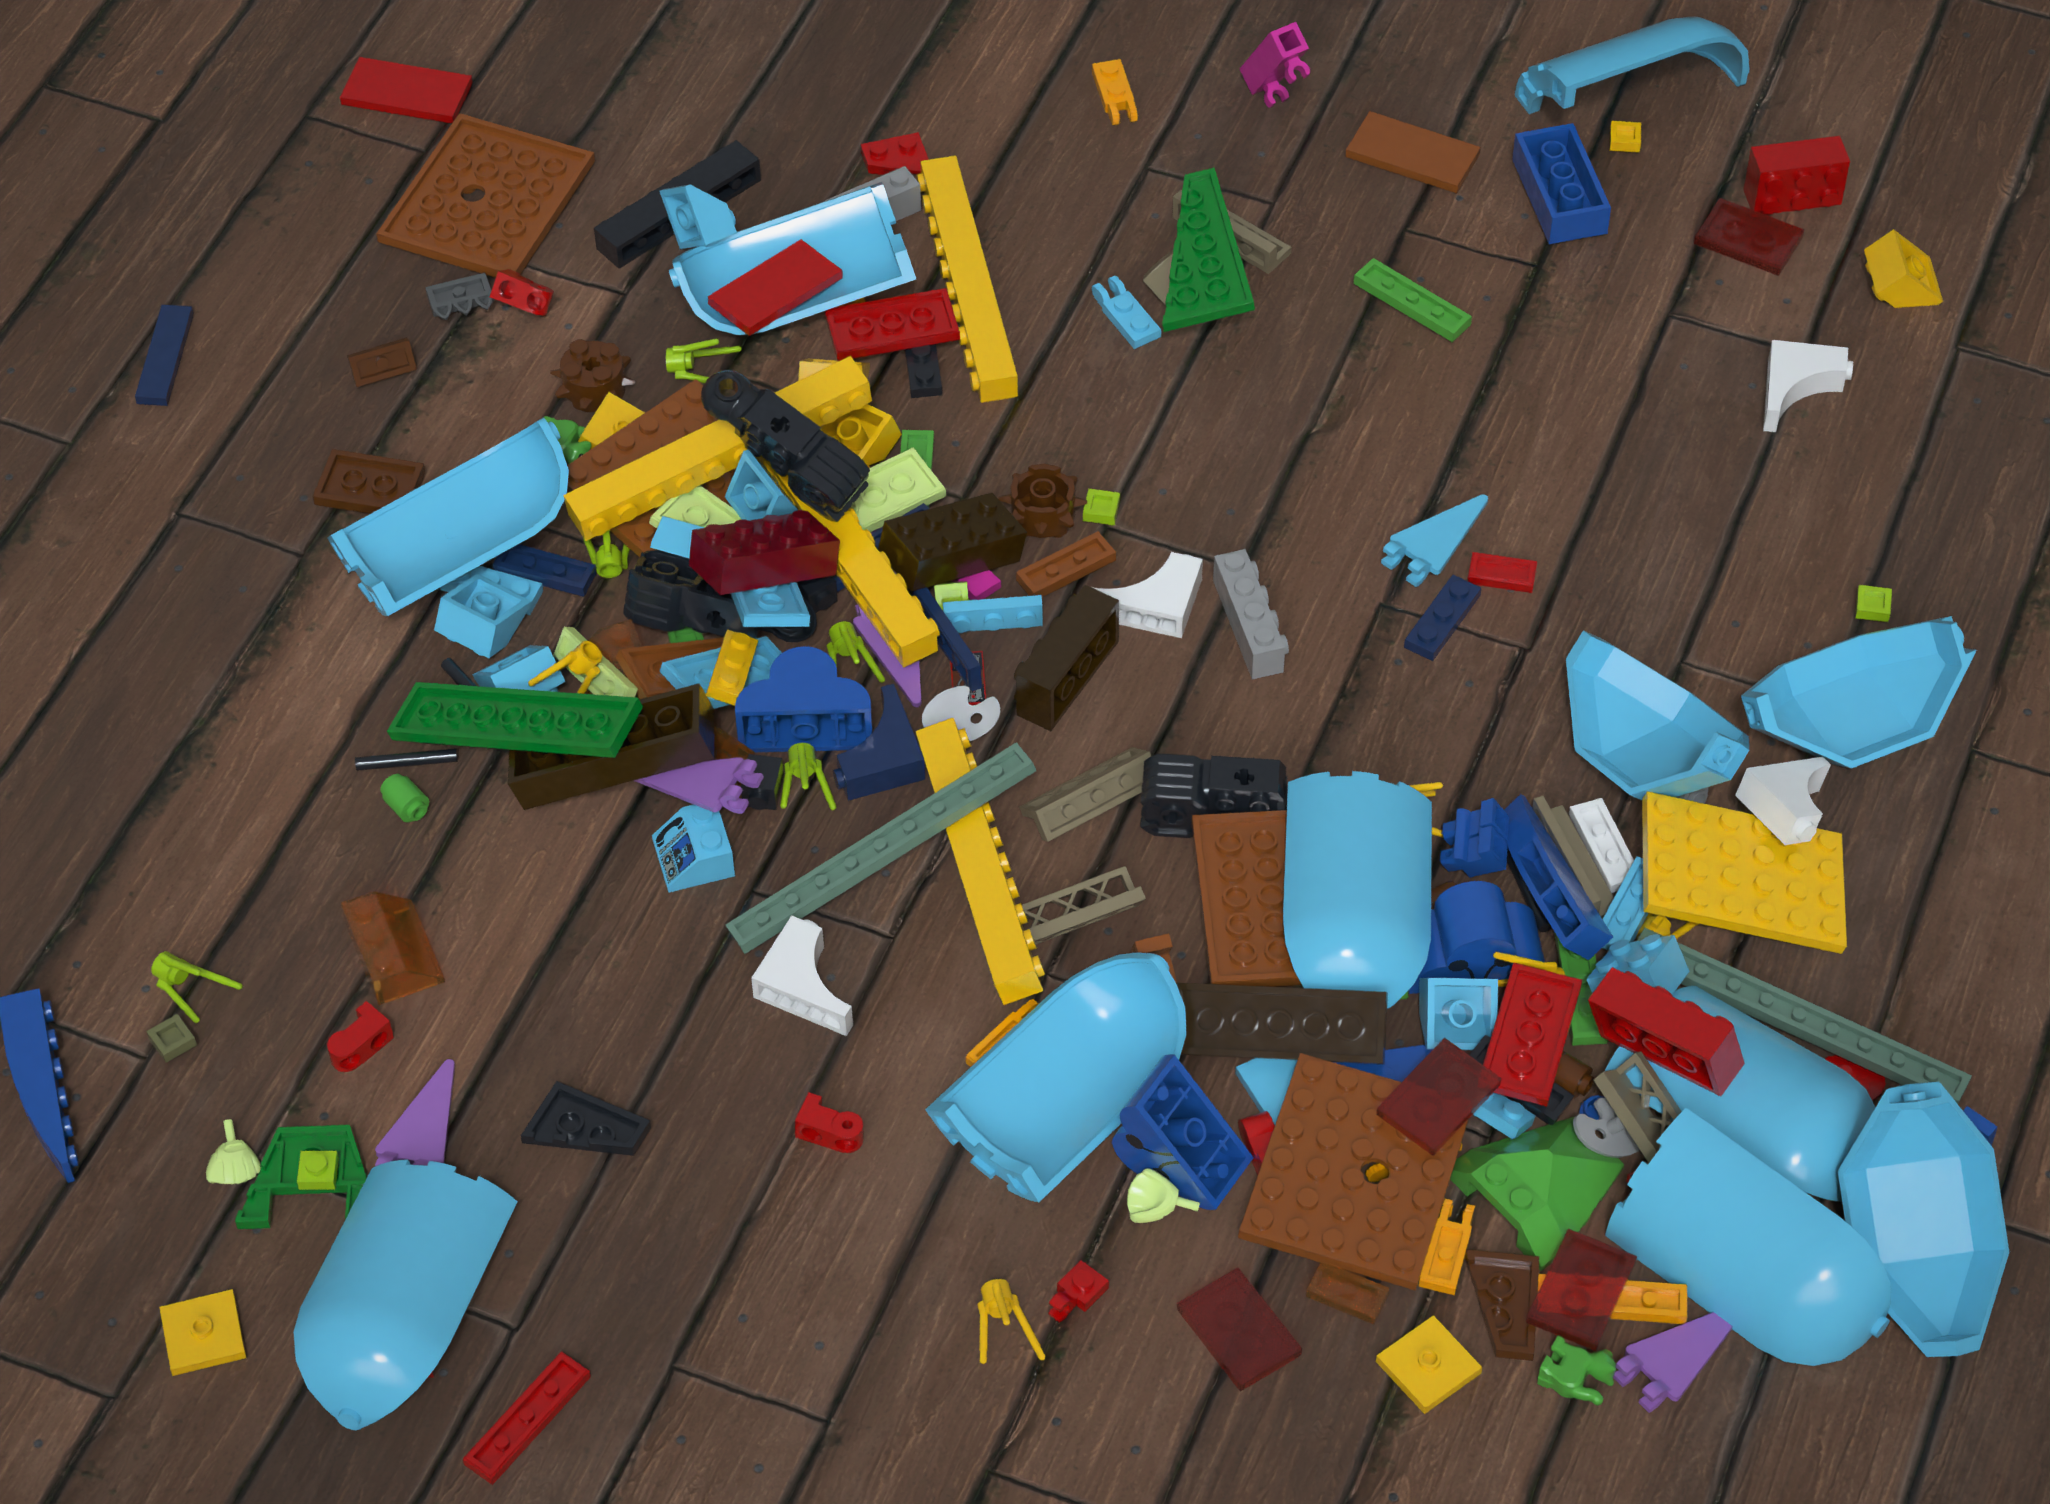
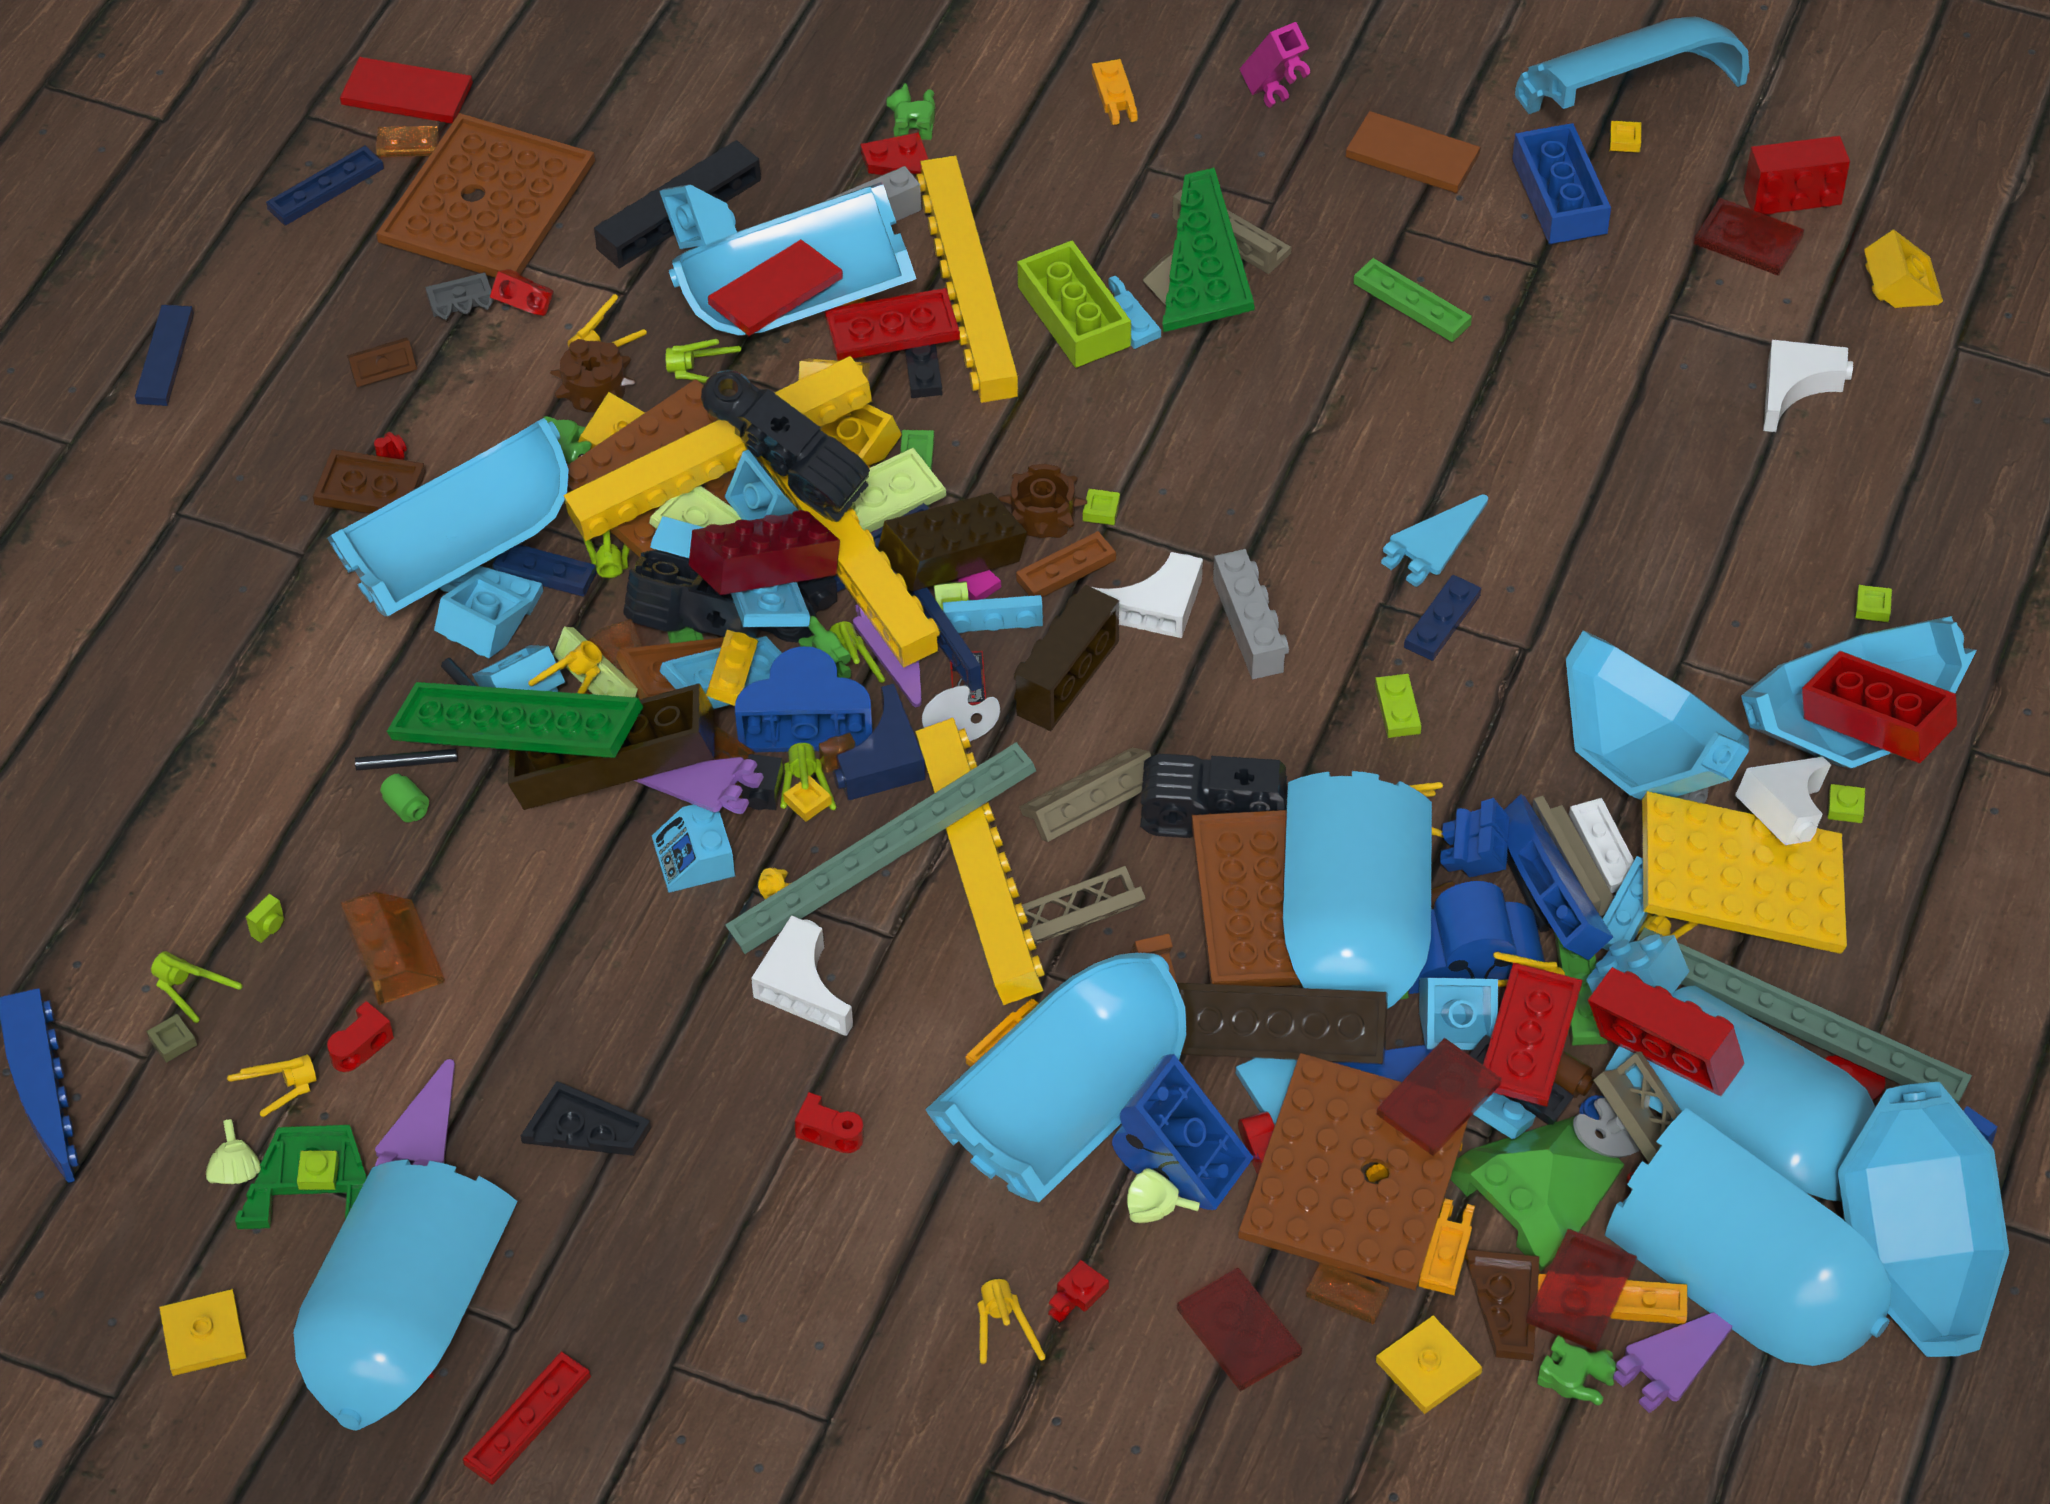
(265, 918): none -> lime plate
(295, 1072): none -> yellow plant
(325, 185): none -> dark blue tile
(390, 446): none -> red plate
(406, 141): none -> clear orange plate
(588, 334): none -> yellow plant
(772, 881): none -> yellow plate
(809, 801): none -> yellow plate
(829, 643): none -> bright green animal
(831, 748): none -> clear orange plate
(912, 114): none -> bright green animal
(1074, 304): none -> lime brick
(1398, 705): none -> lime plate
(1502, 572): red tile -> none
(1846, 803): none -> lime plate
(1880, 706): none -> red brick

